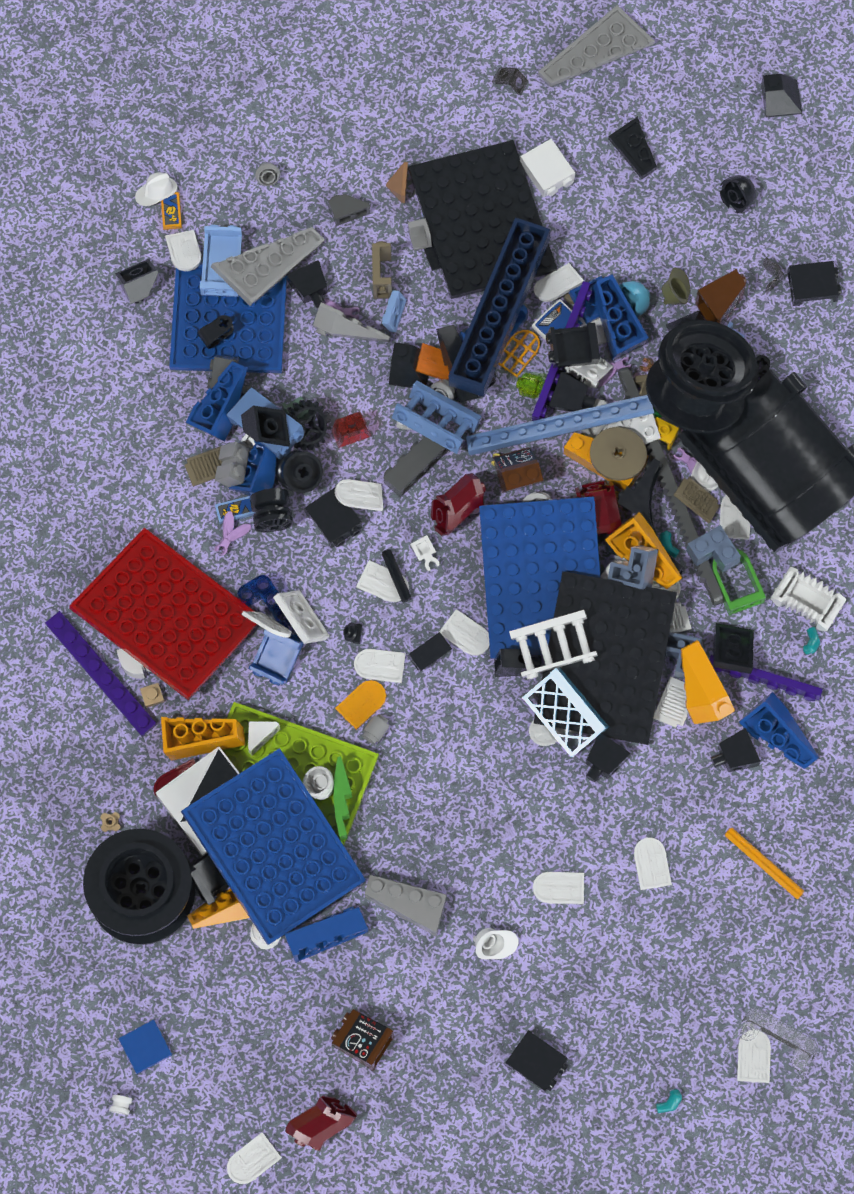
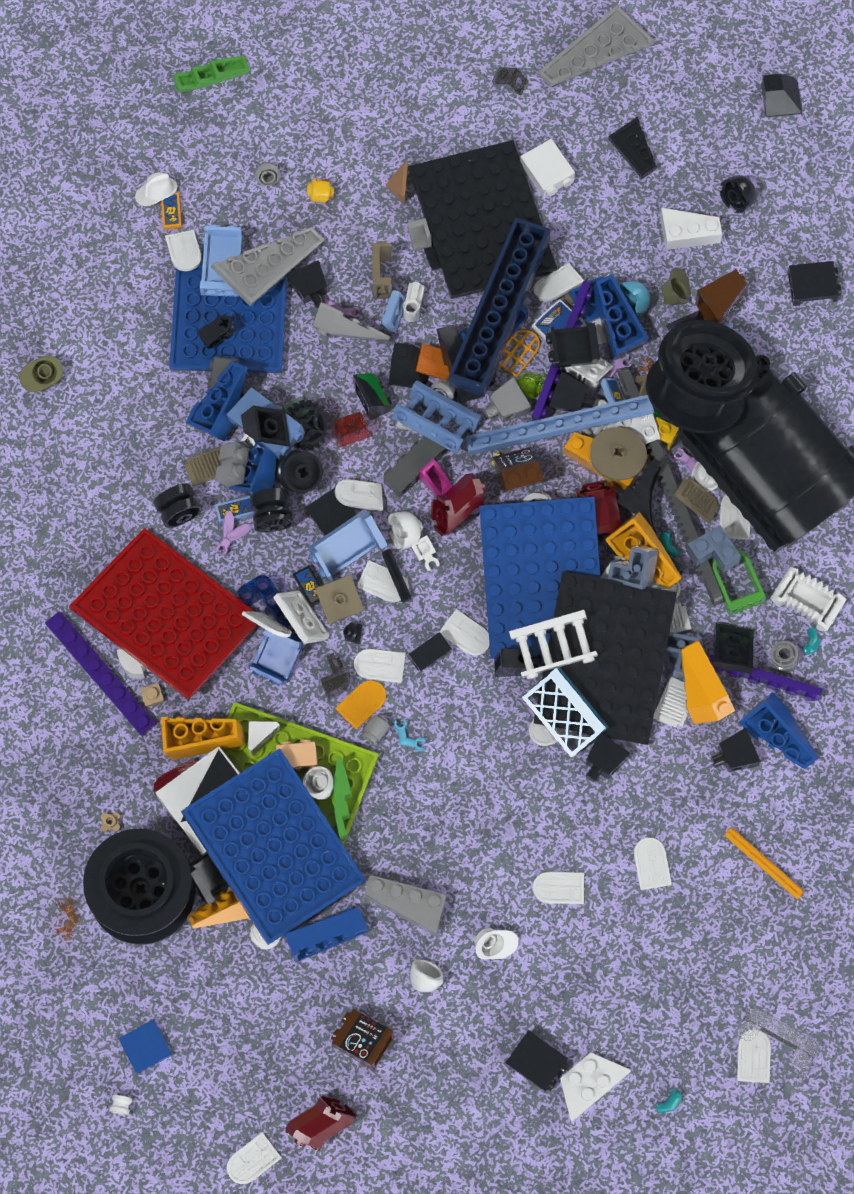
(40, 373): none -> olive piece
(73, 920): none -> clear orange arm
(137, 280): slope -> none
(177, 505): none -> black wheel
(211, 74): none -> bright green slope
(300, 755): none -> light nougat brick
(307, 583): none -> tile
(320, 190): none -> yellow head
(338, 681): none -> clear smoke brick
(339, 599): none -> dark tan plate
(346, 544): none -> medium blue panel
(347, 208): dark grey slope -> none
(371, 395): none -> black slope
(403, 740): none -> medium azure arm
(405, 529): none -> white cylinder
(413, 301): none -> white piece
(425, 976): none -> white hat
(434, 478): none -> dark pink slope
(508, 402): none -> light grey torso
(589, 1082): none -> white wing
(611, 390): none -> tile
(689, 229): none -> white wedge
(775, 270): clear smoke bracket -> none
(784, 664): none -> light grey wheel

